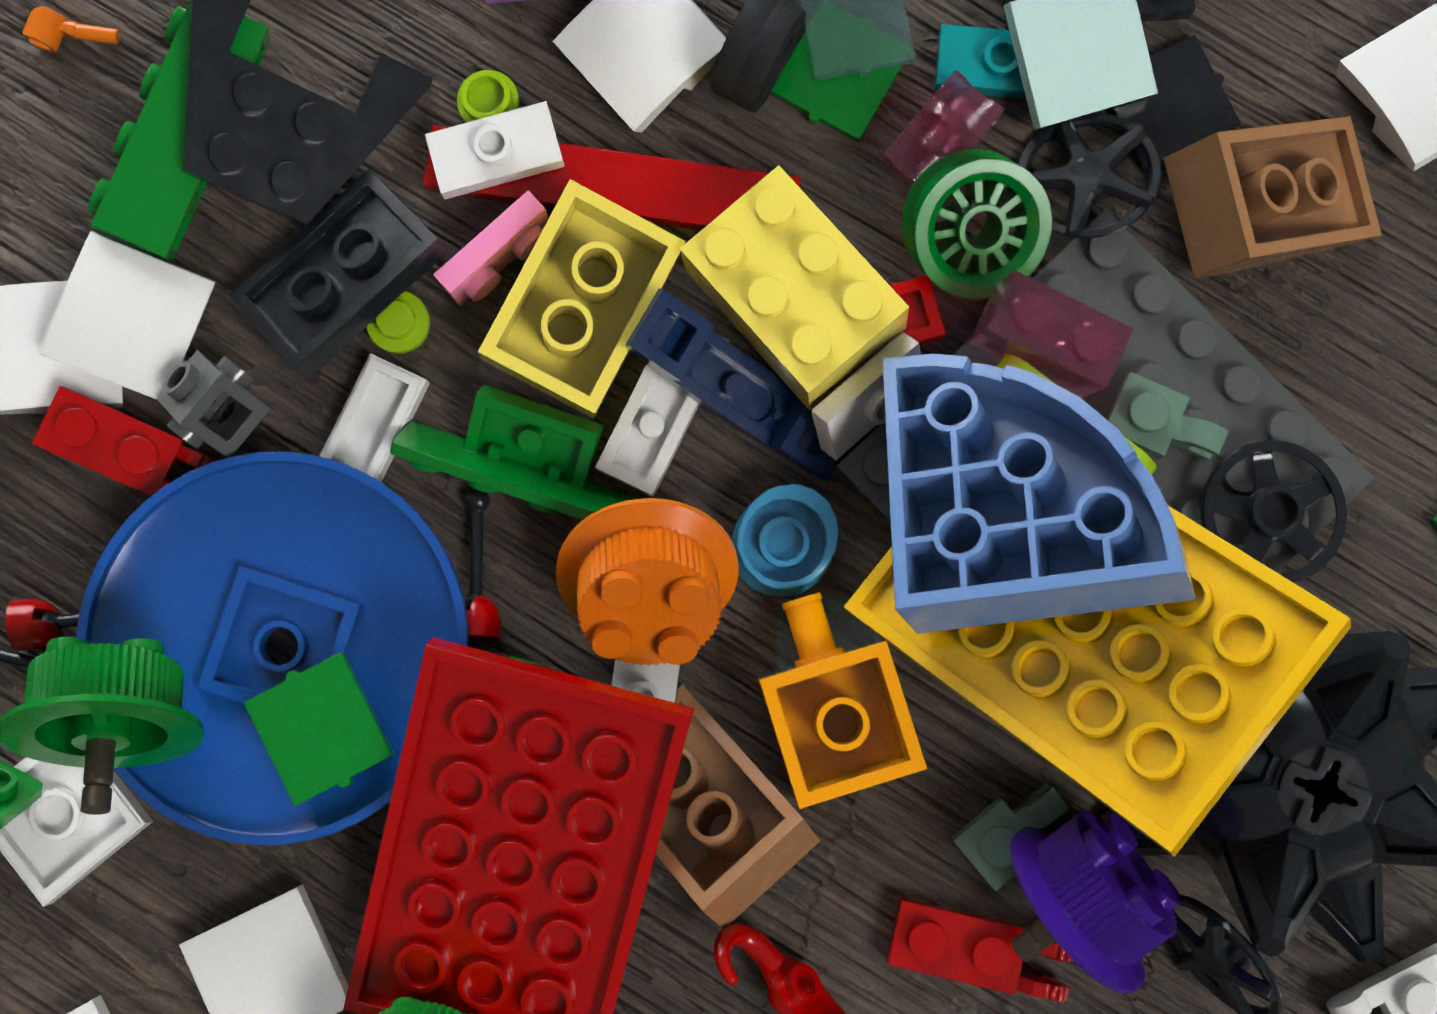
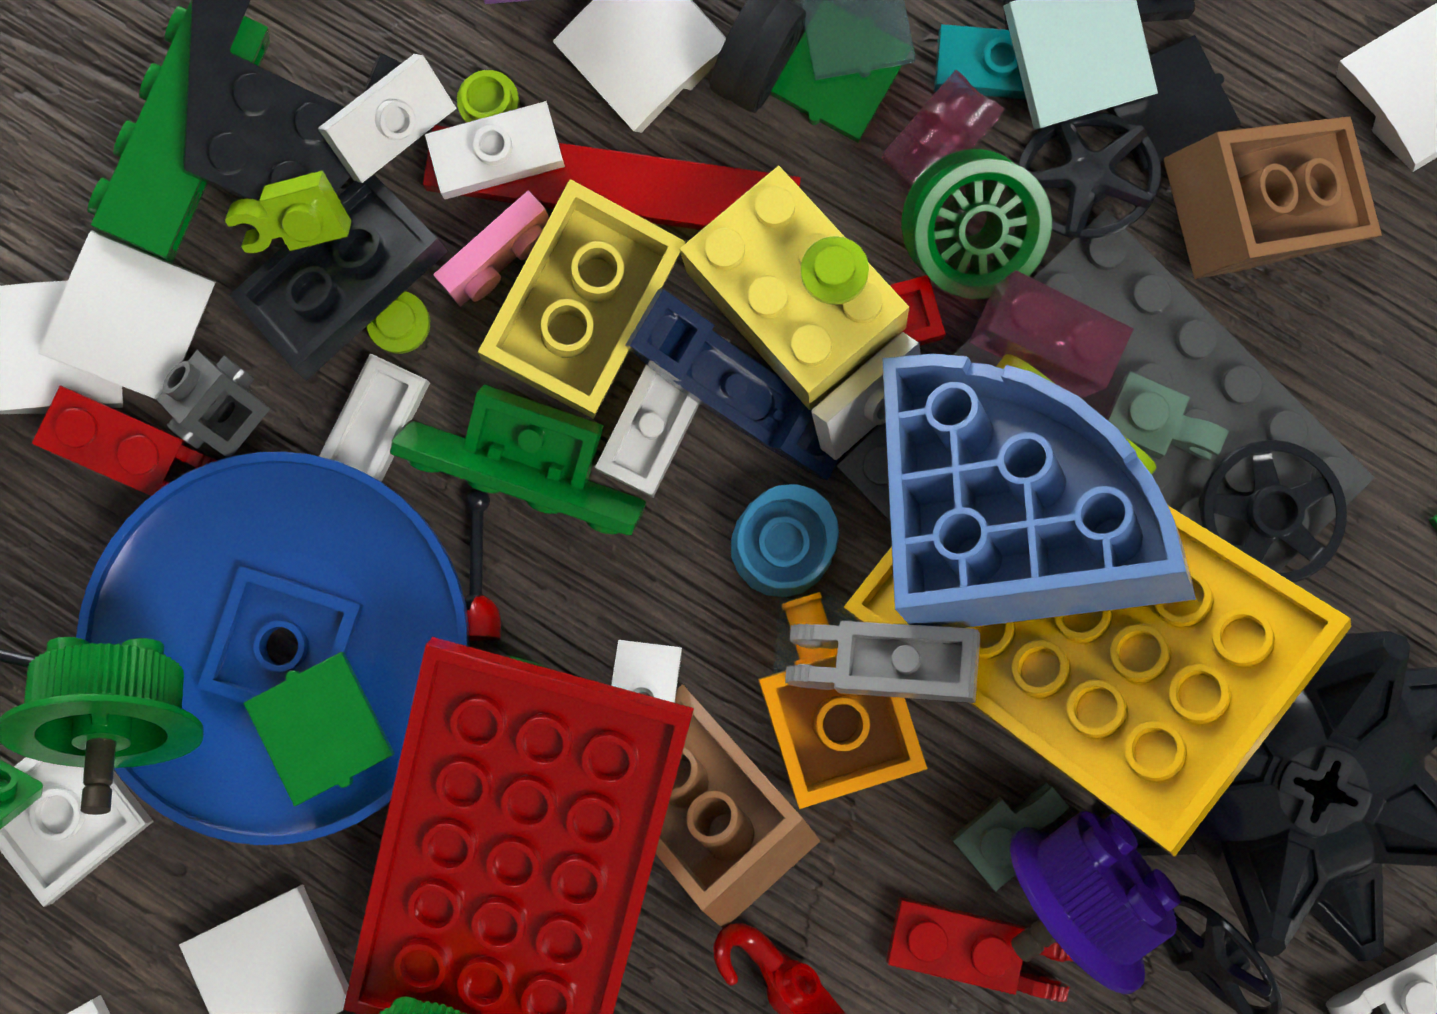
(34, 623): red hinge -> none
(47, 28): orange hand -> none
(297, 209): none -> lime plate
(387, 118): none -> white plate
(647, 579): orange piece -> none
(834, 270): none -> lime plate
(891, 660): none -> light grey hinge

